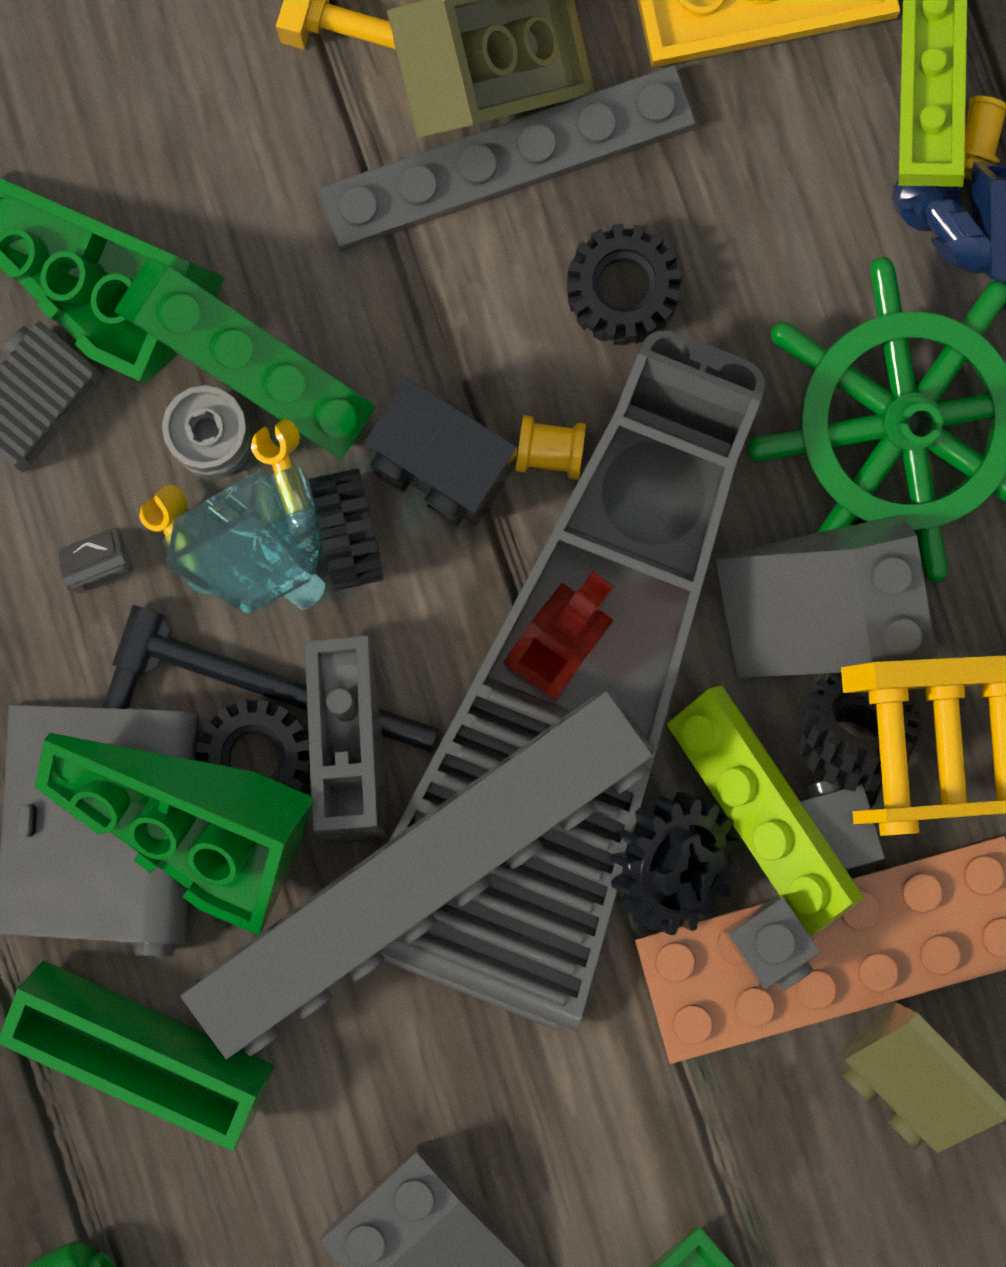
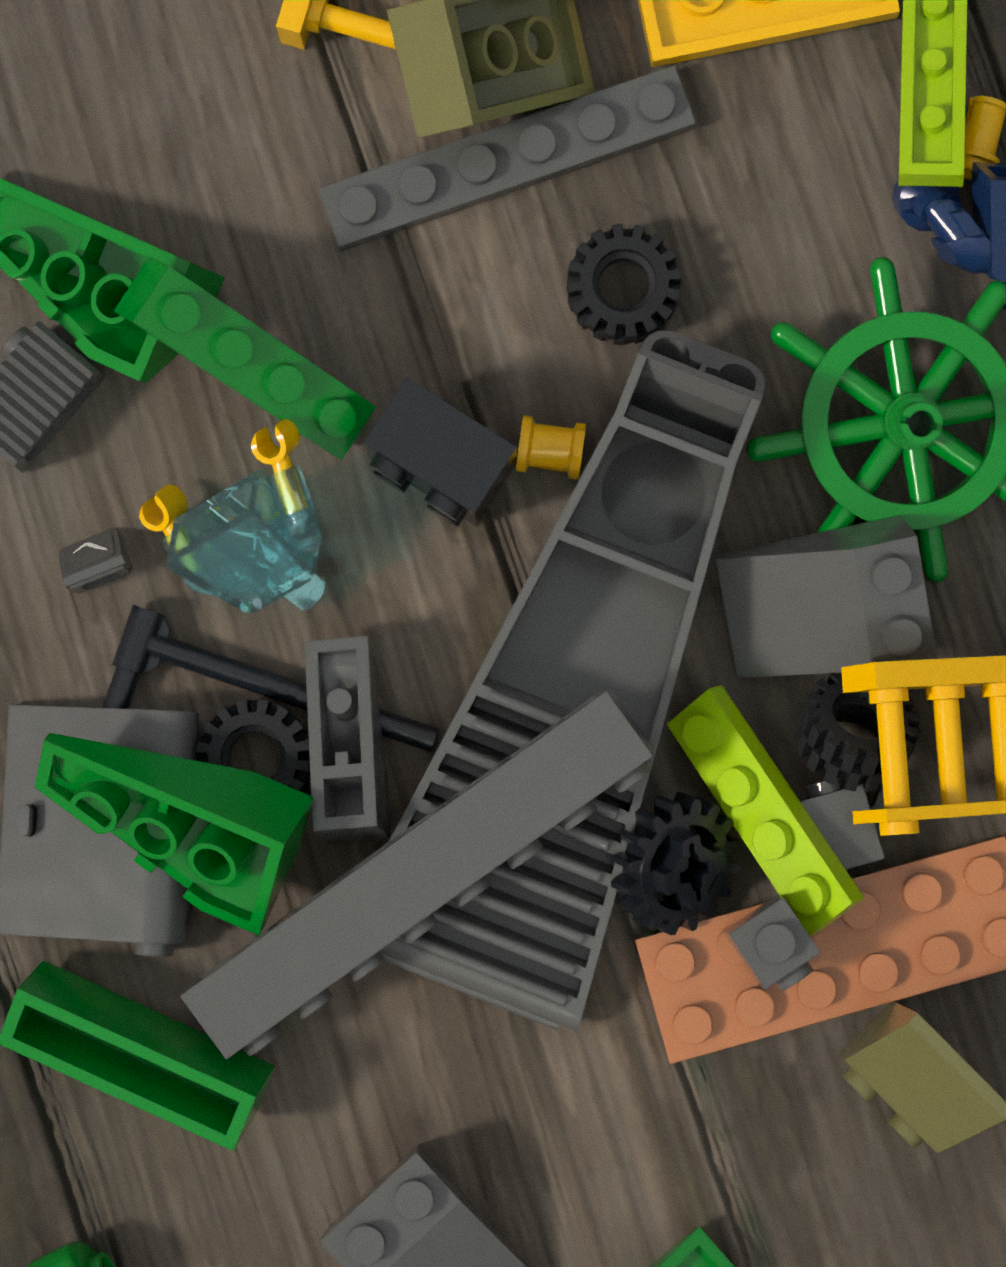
(207, 432): light grey wheel -> none
(346, 529): black tyre -> none
(562, 636): clear red brick -> none

